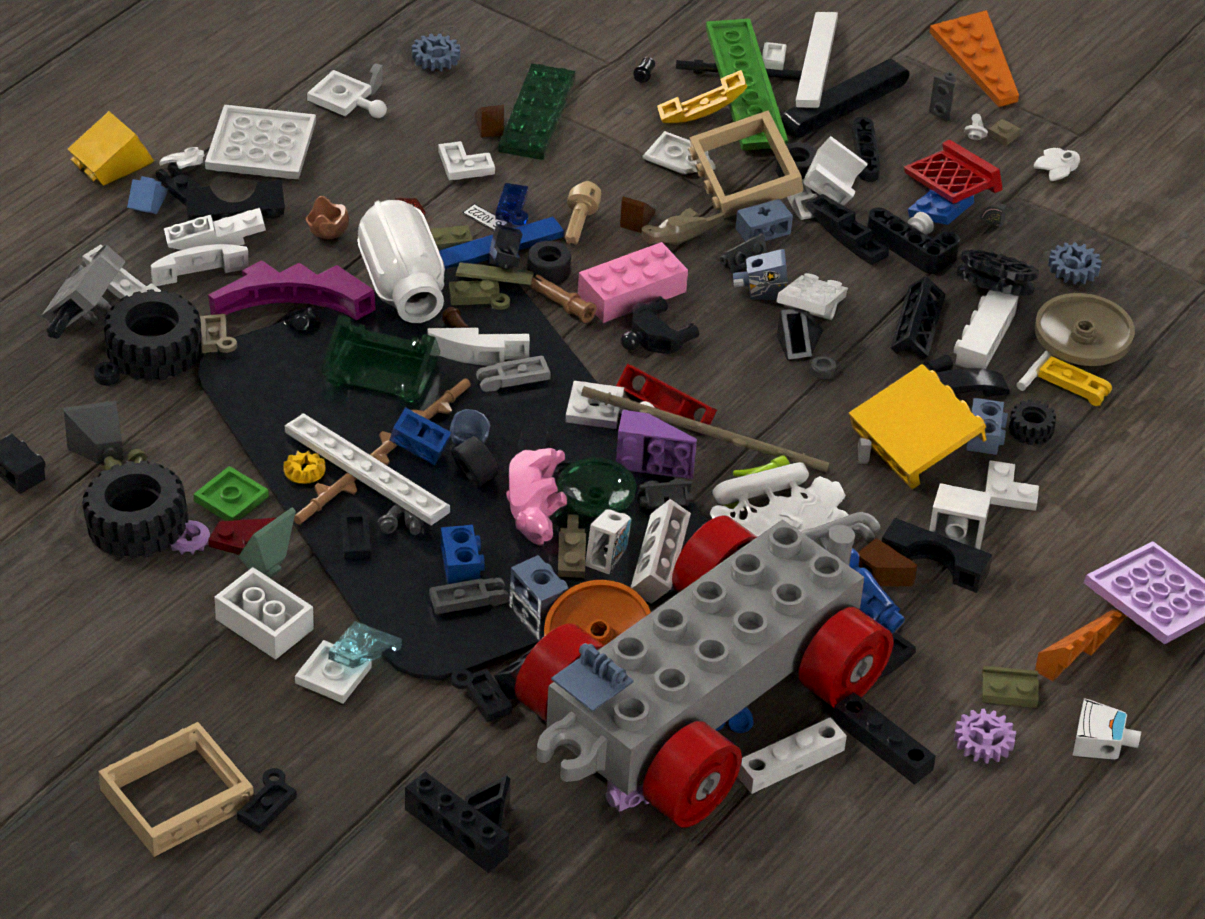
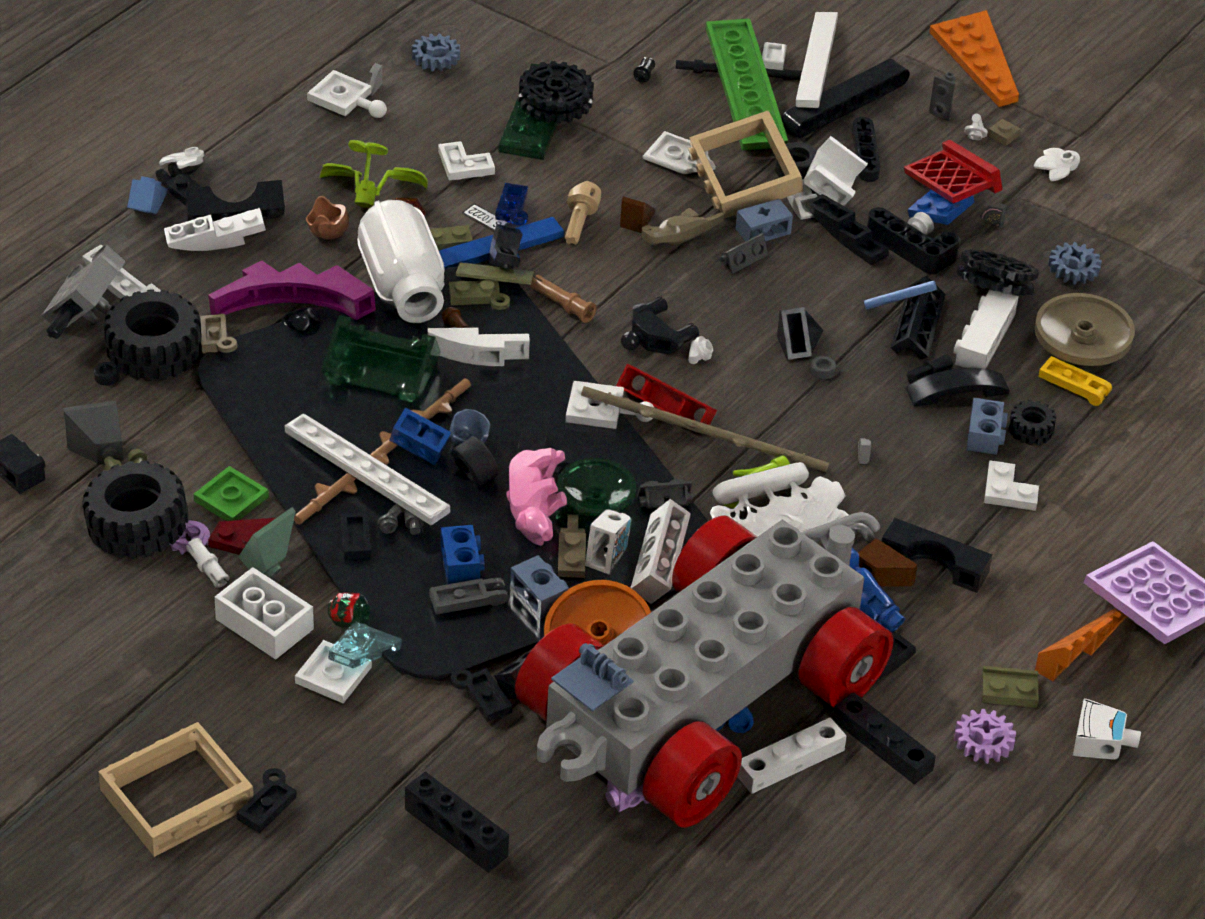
(109, 151): yellow slope -> none
(198, 259): white slope -> none
(207, 562): none -> white pin
(260, 142): white plate -> none
(312, 472): yellow gear -> none
(348, 608): none -> clear green head
(366, 190): none -> lime plant
(490, 120): reddish brown slope -> none
(492, 800): black slope -> none
(513, 373): light grey hinge -> none
(550, 261): black tyre -> none
(556, 92): none -> black piece
(632, 280): bright pink brick -> none
(654, 446): medium lavender slope -> none
(700, 349): none -> white plate
(704, 104): yellow slope -> none
(764, 275): sand blue torso -> none
(813, 295): white plate -> none
(900, 295): none -> medium blue bar
(916, 423): yellow panel -> none
(960, 514): white slope -> none
(1033, 371): white piece -> none

